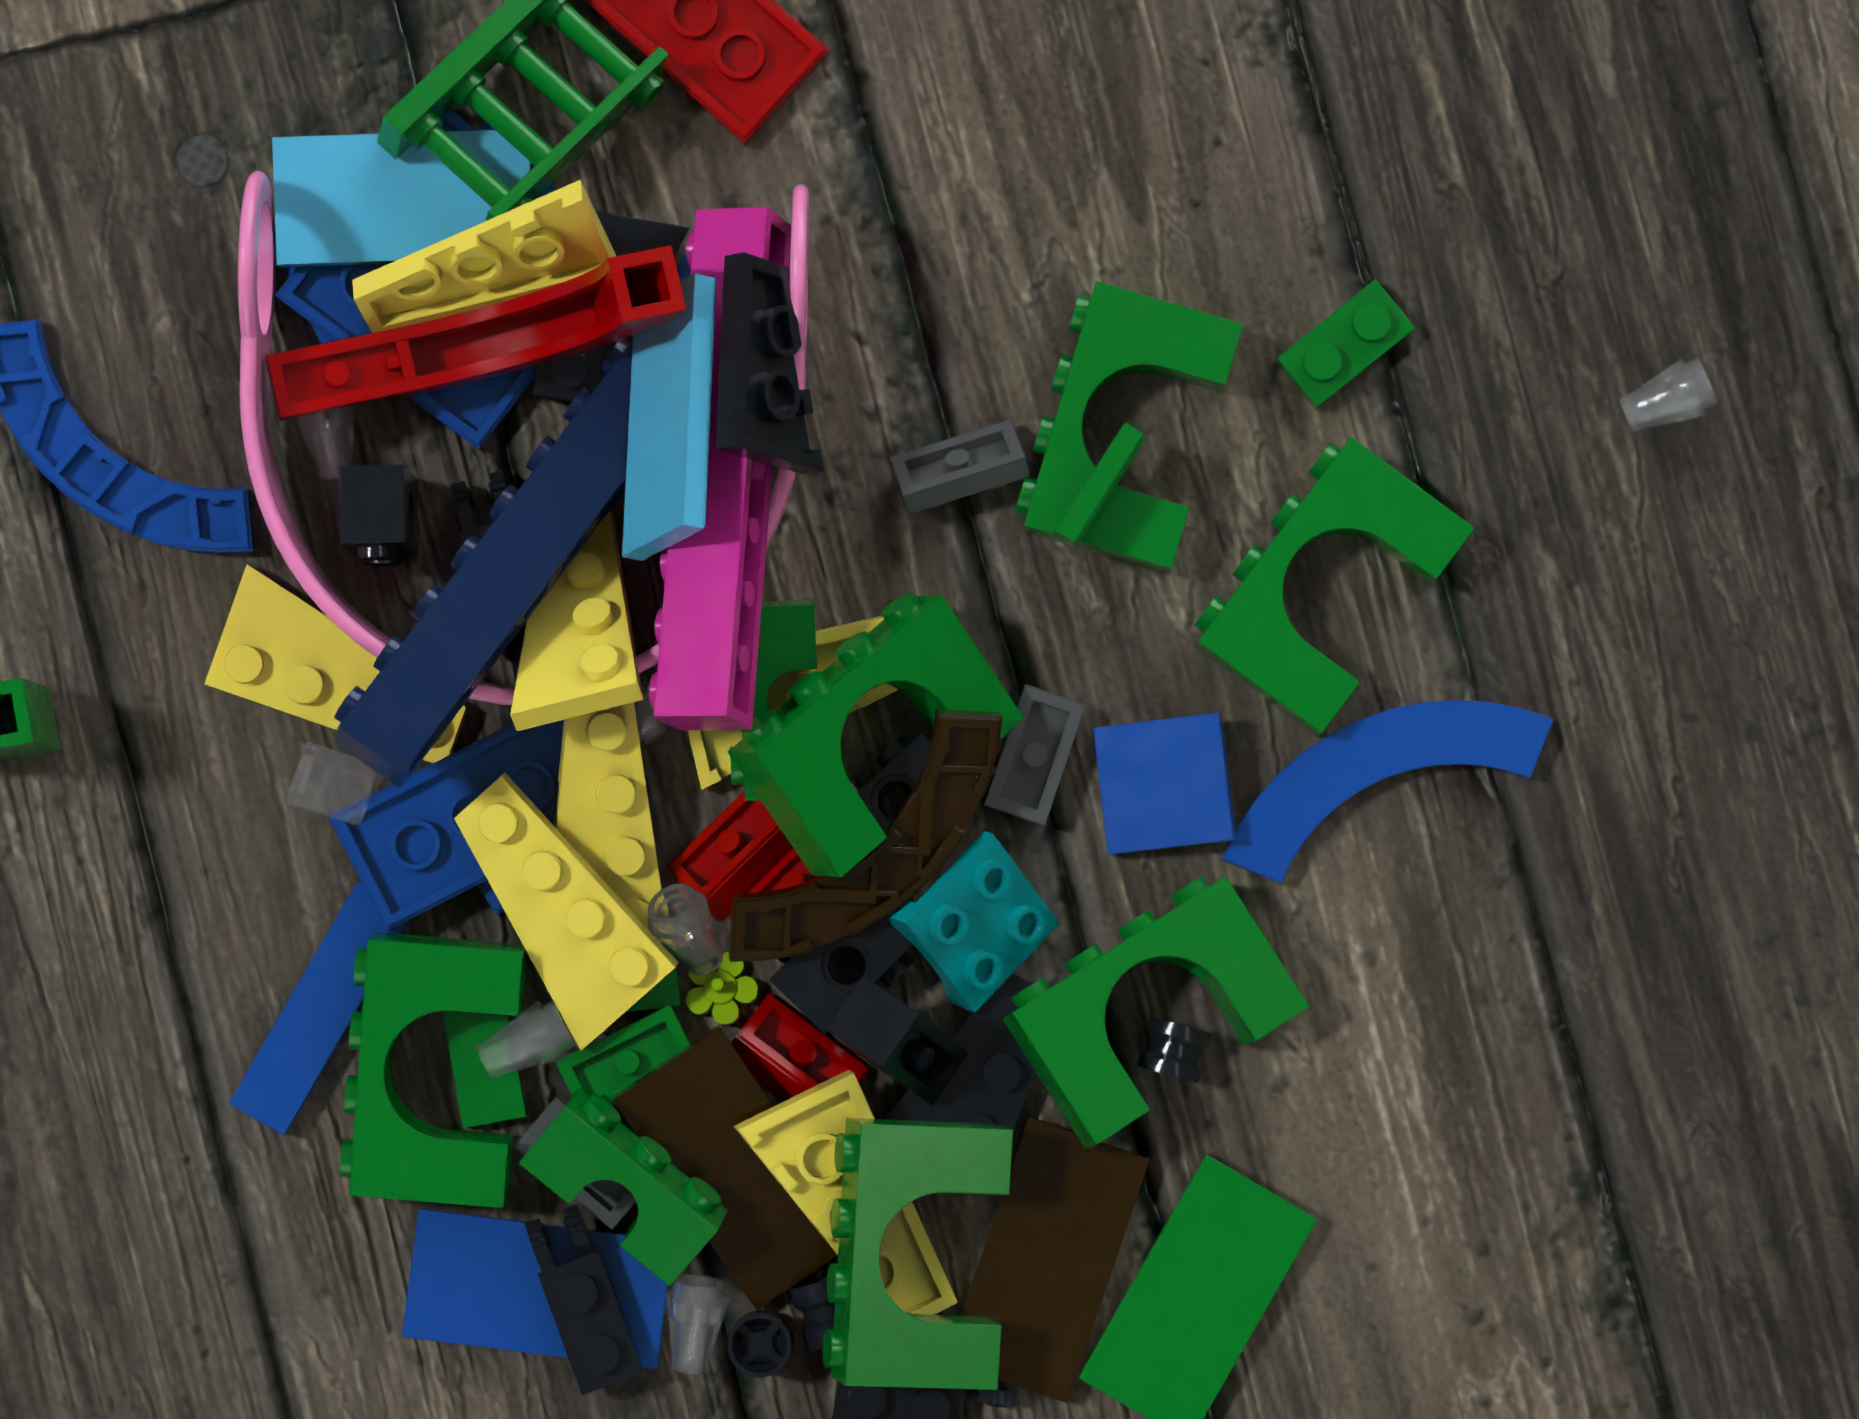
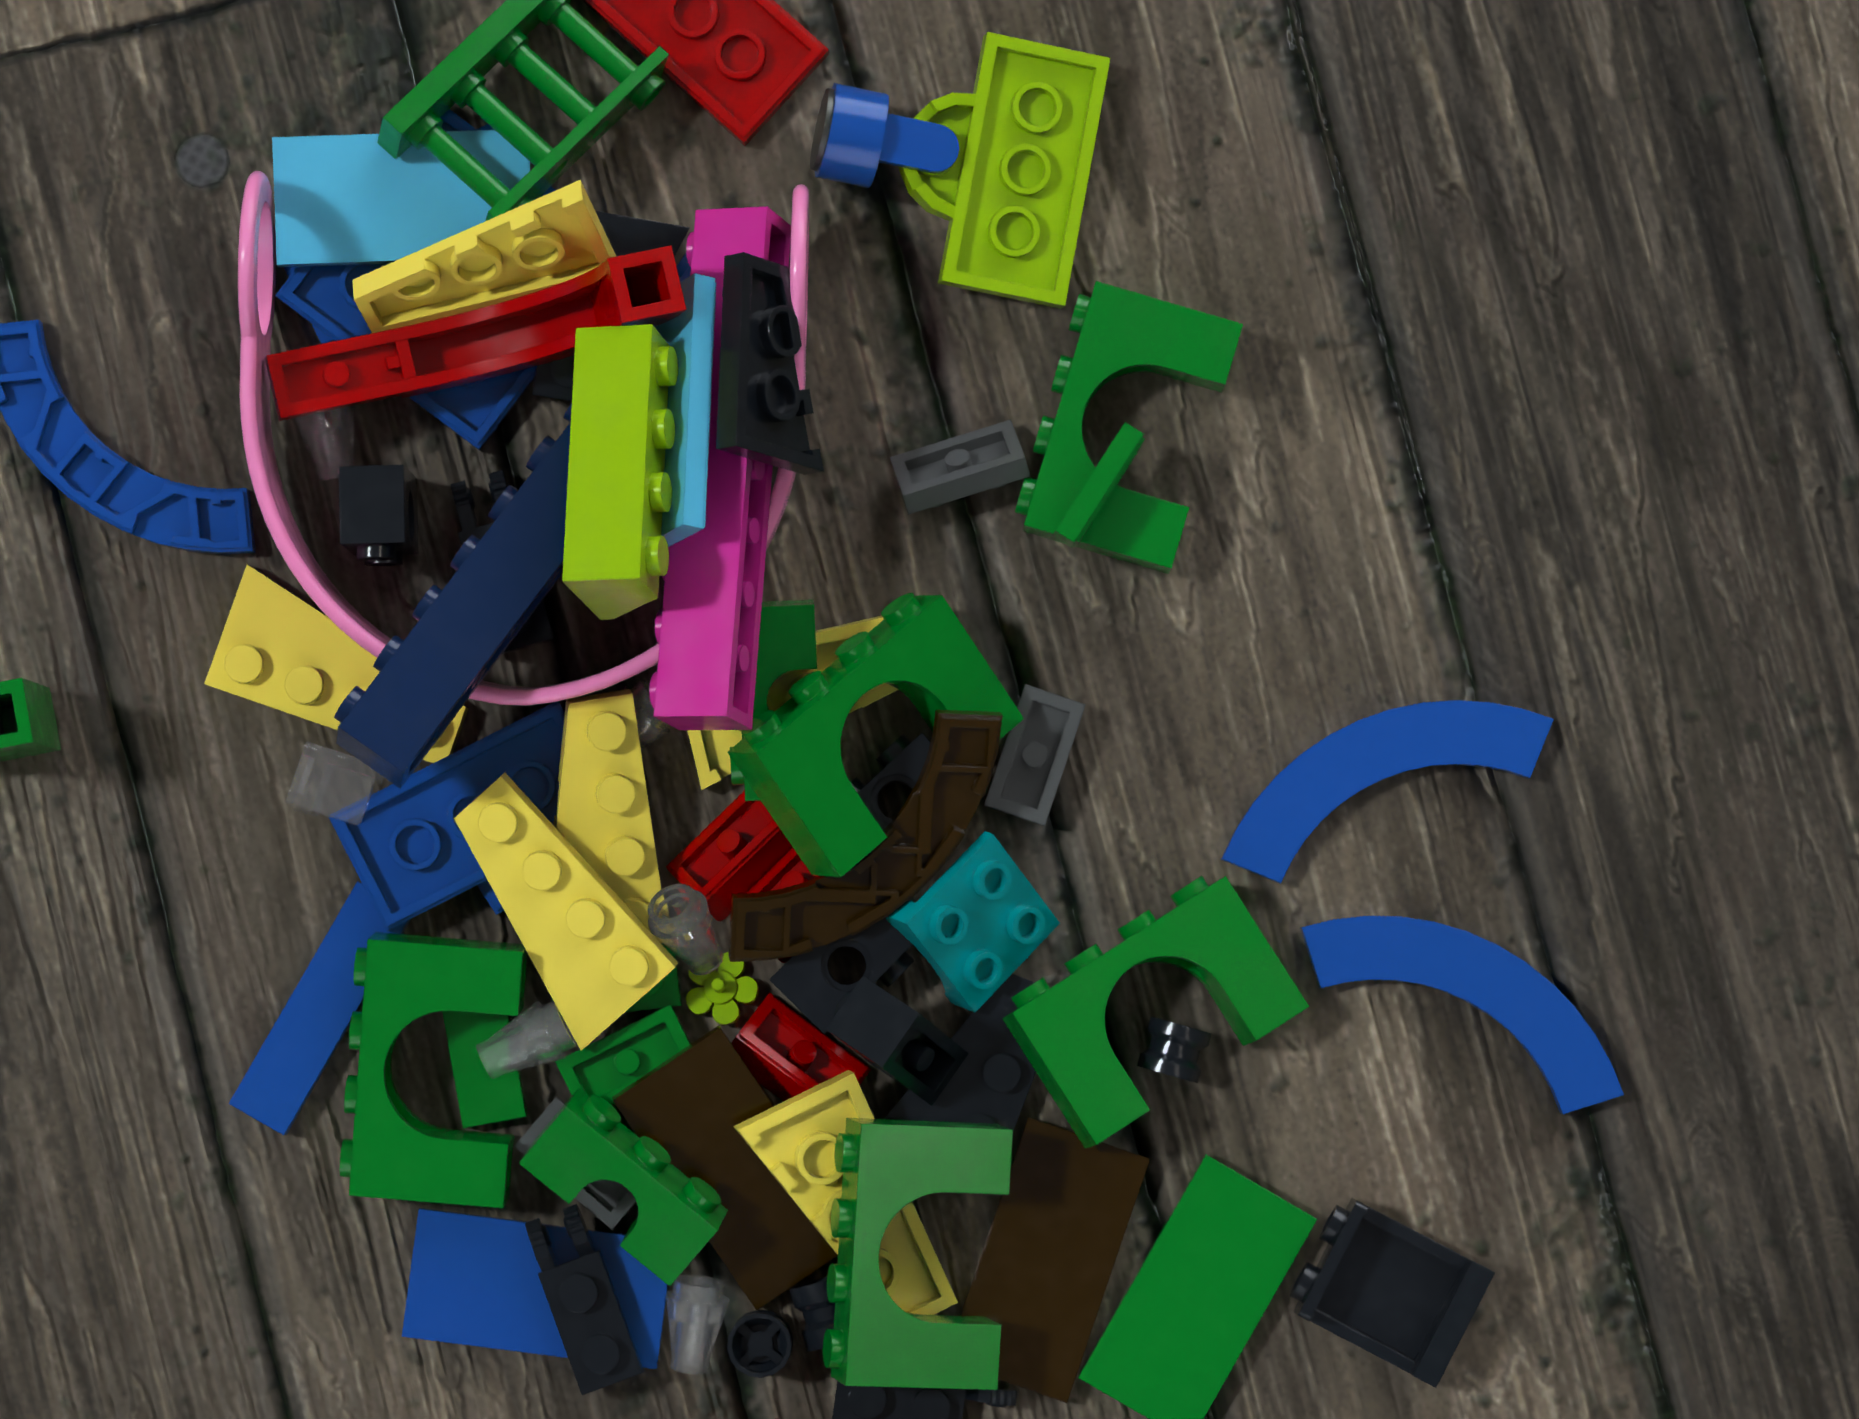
(579, 641): light yellow wing -> none
(618, 467): none -> lime slope
(993, 162): none -> lime plate
(1164, 783): blue tile -> none
(1345, 344): green plate -> none
(1352, 497): green arch -> none
(1390, 1291): none -> black panel
(1480, 975): none -> blue tile
(1670, 397): clear cone -> none

